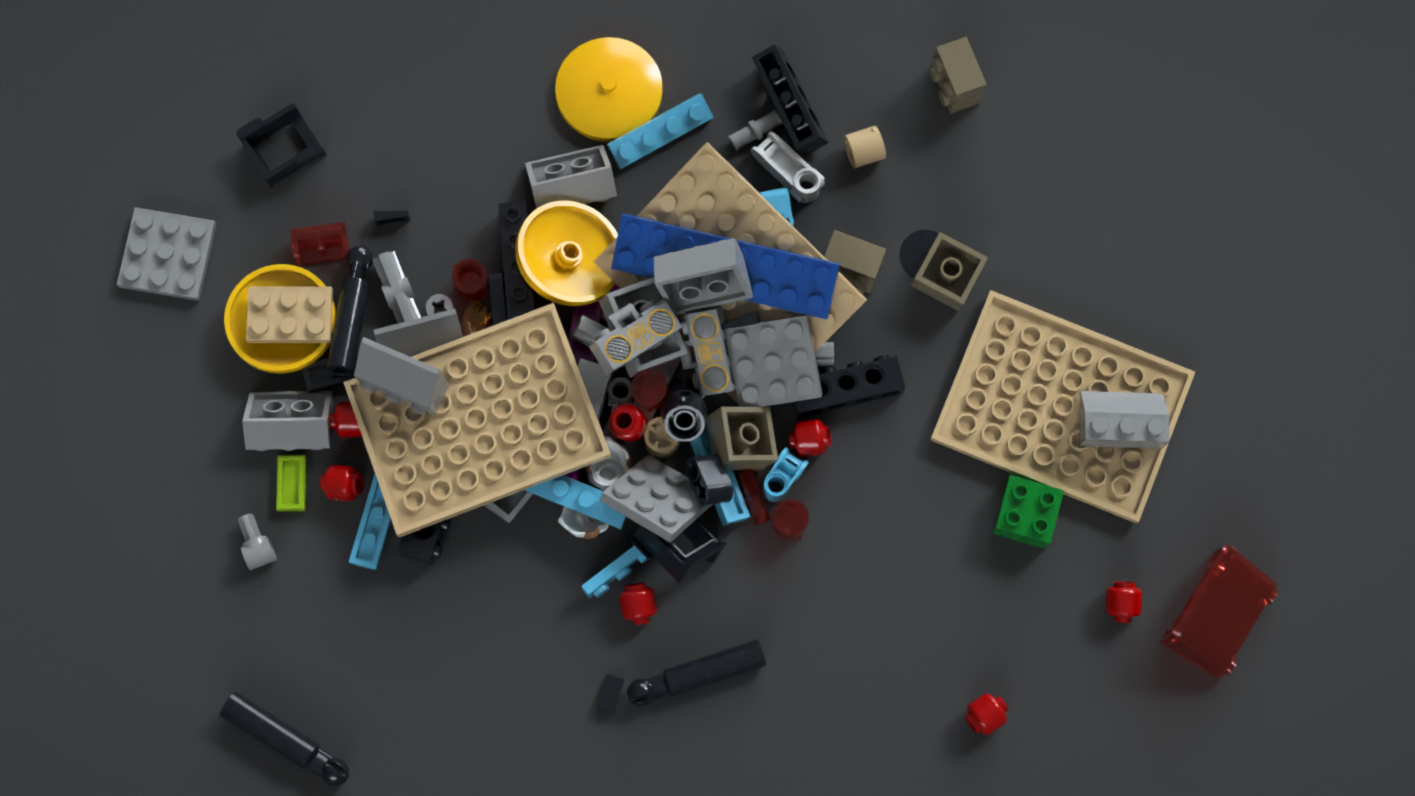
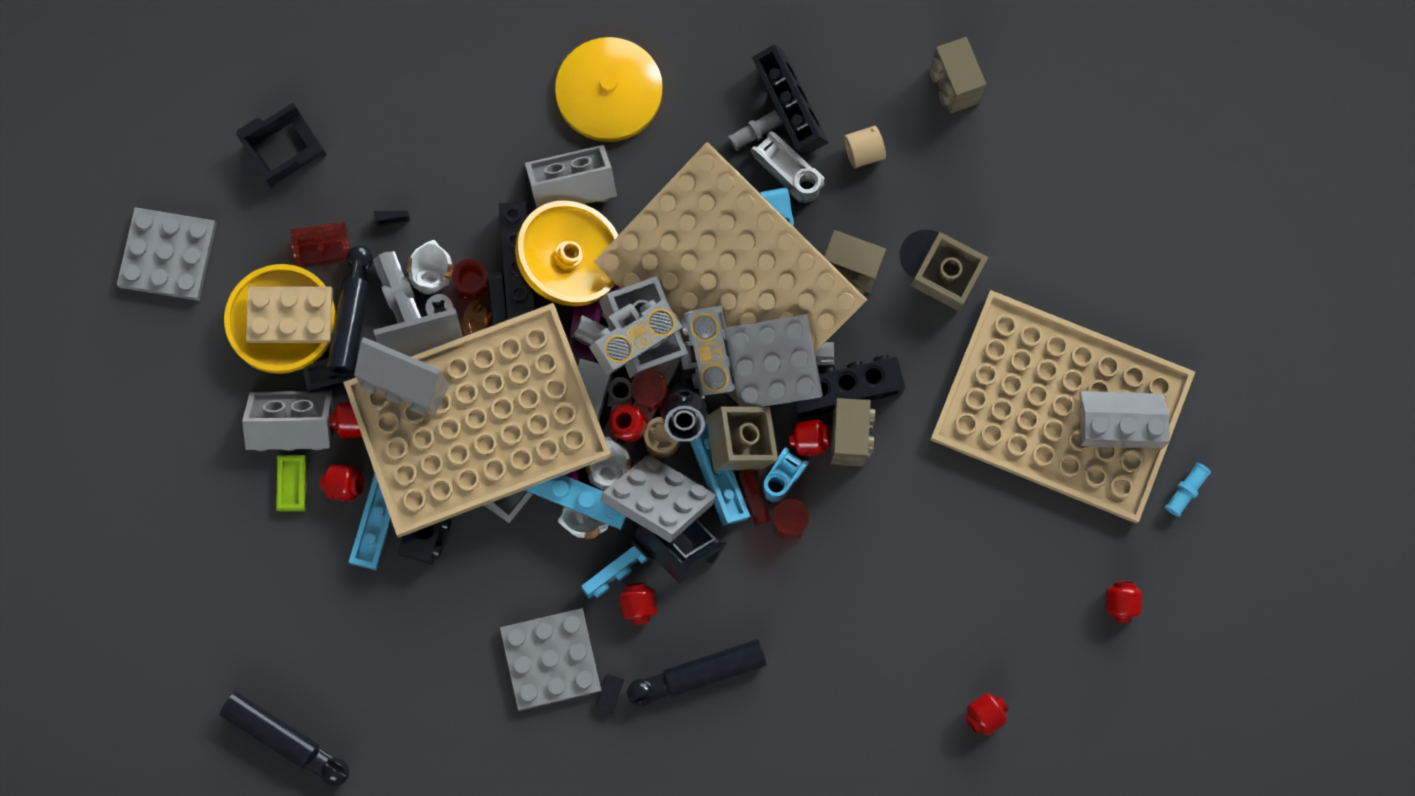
(256, 549): light grey axle -> none
(429, 268): none -> white hair
(550, 659): none -> light grey plate
(660, 131): medium azure plate -> none
(702, 276): light grey slope -> none
(709, 479): black beam -> none
(749, 319): black piece -> none
(775, 275): blue plate -> none
(851, 431): none -> dark tan brick
(1028, 512): green brick -> none
(1187, 489): none -> medium azure pin
(1221, 612): clear red windscreen -> none

